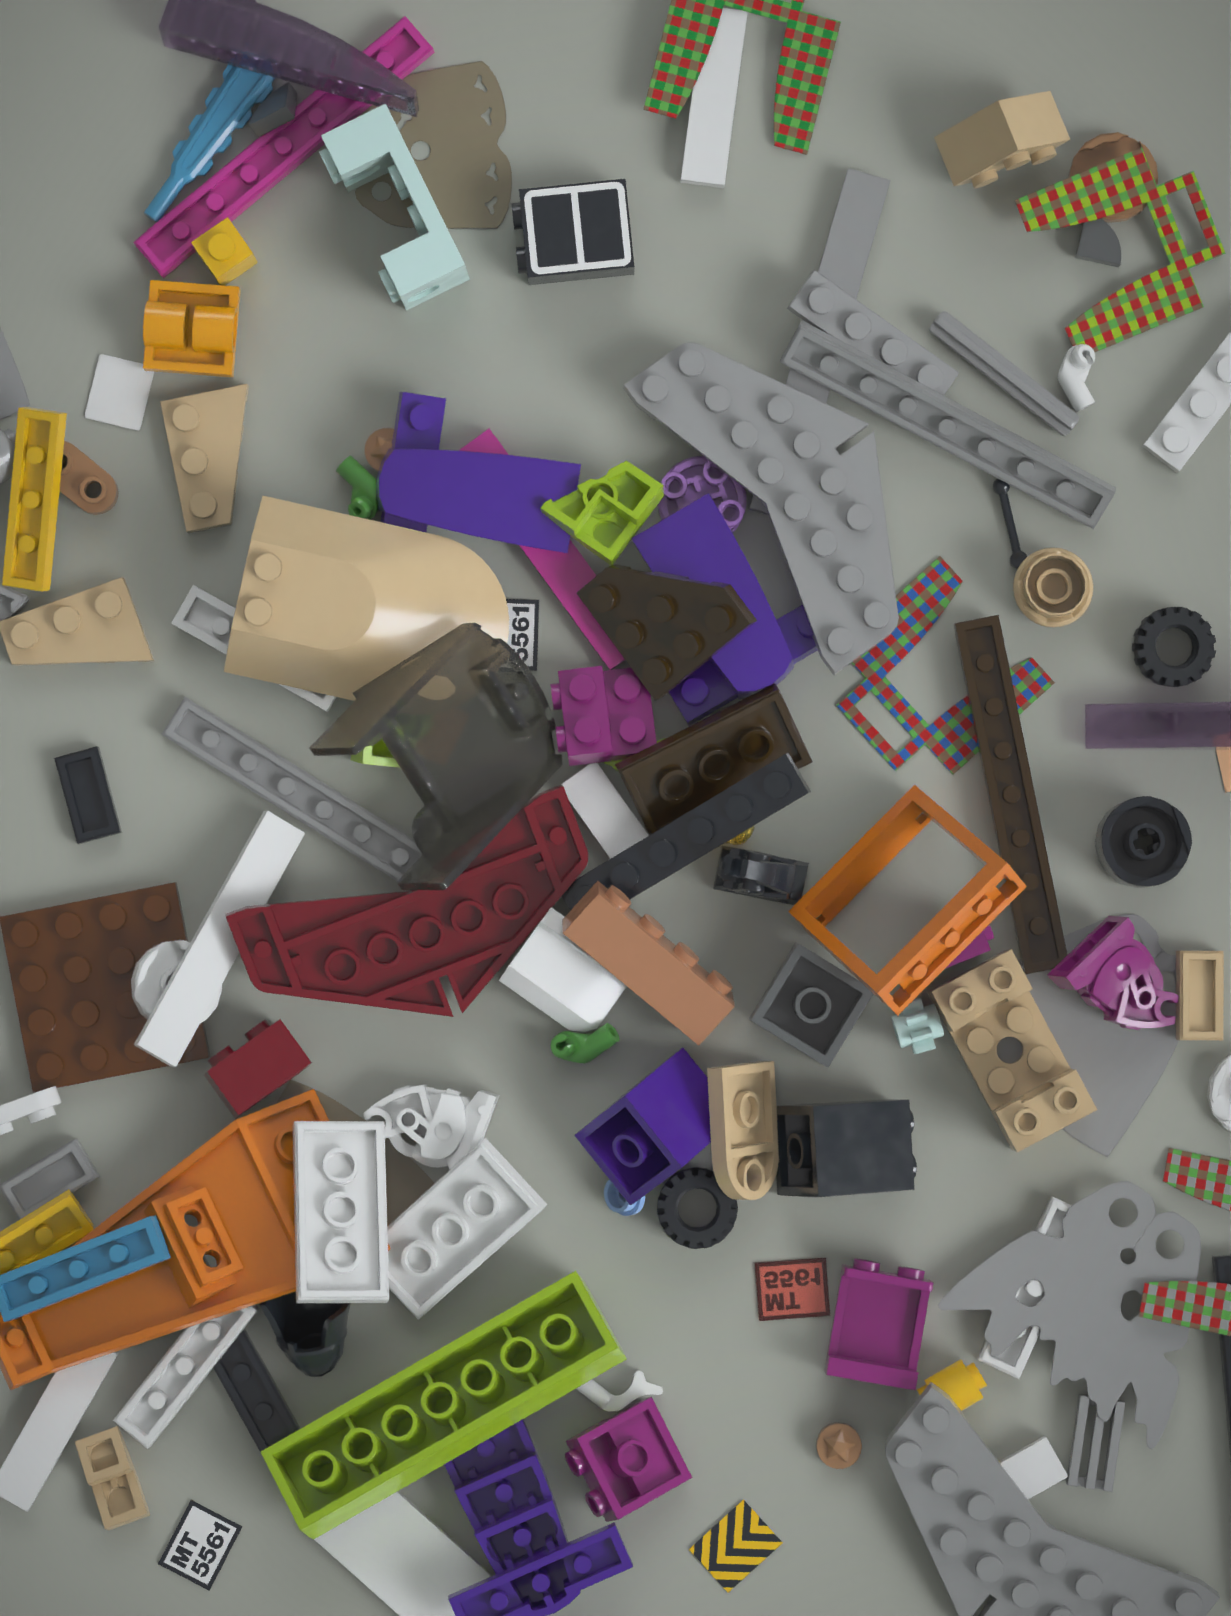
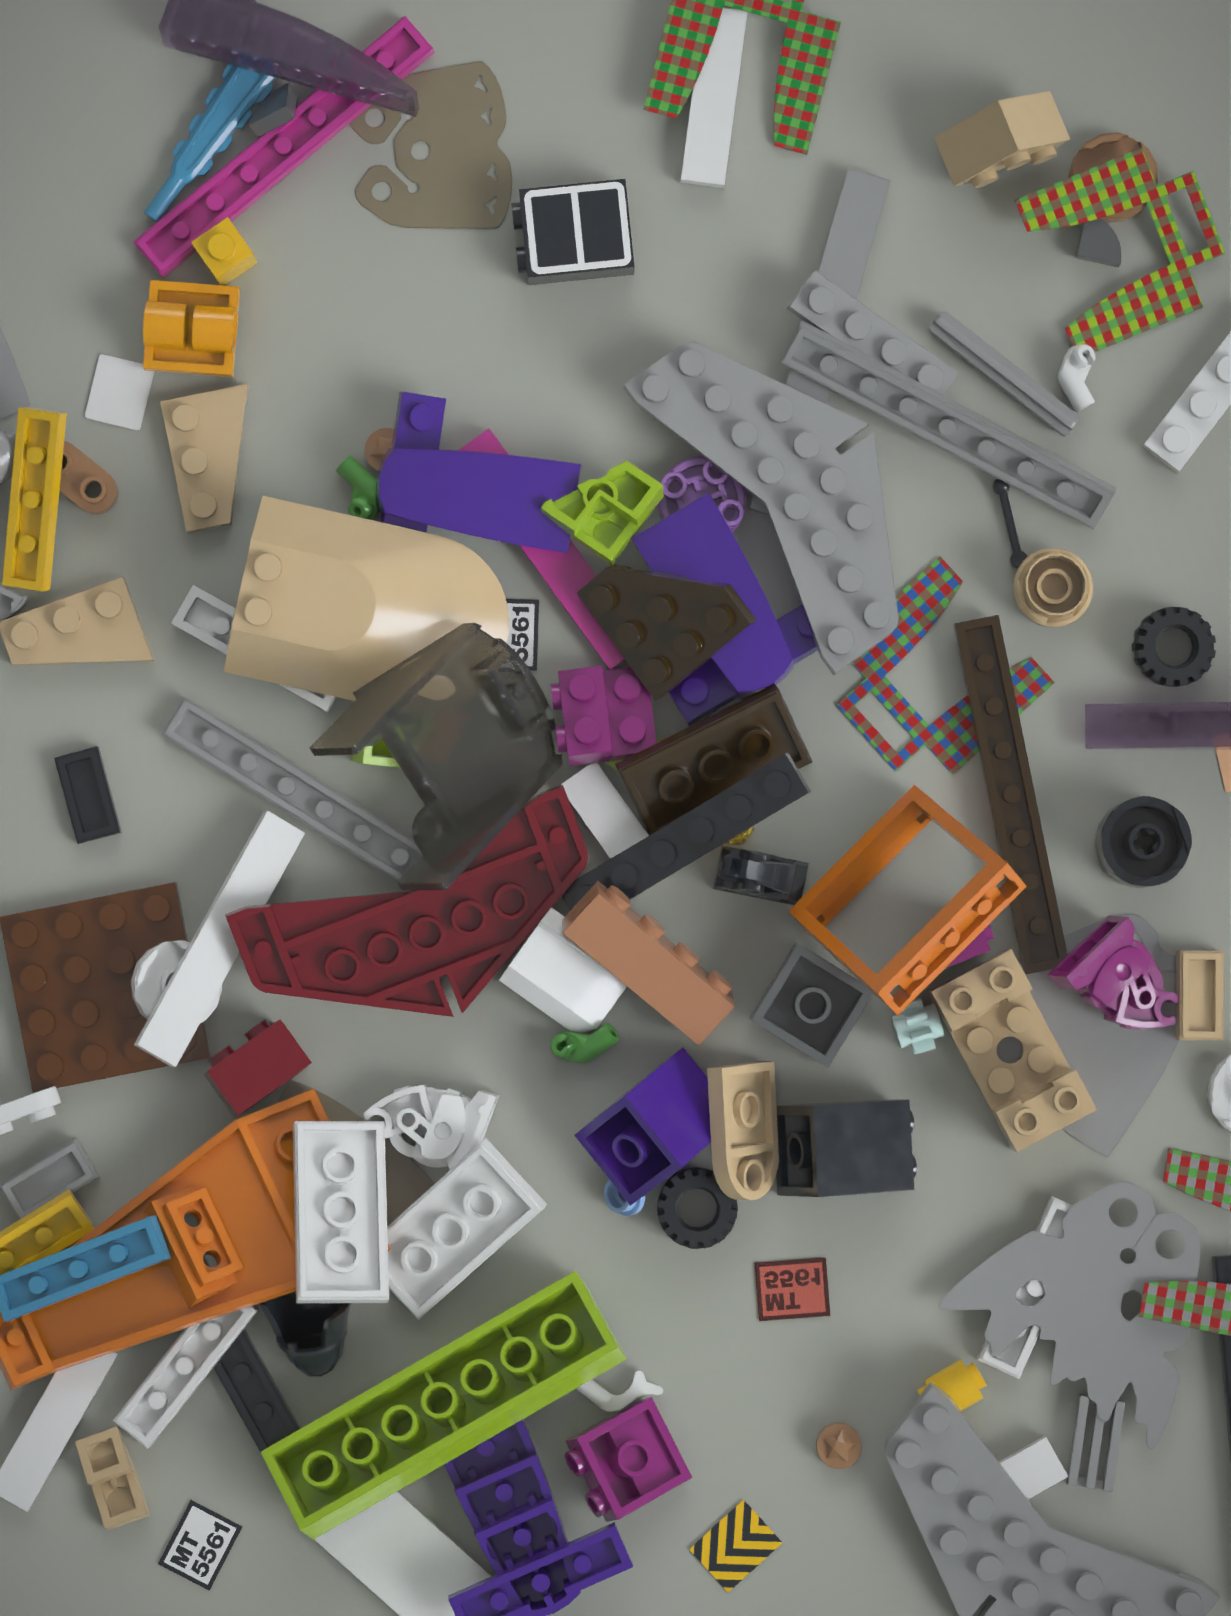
(368, 150): light aqua plate -> none
(878, 1324): magenta panel -> none

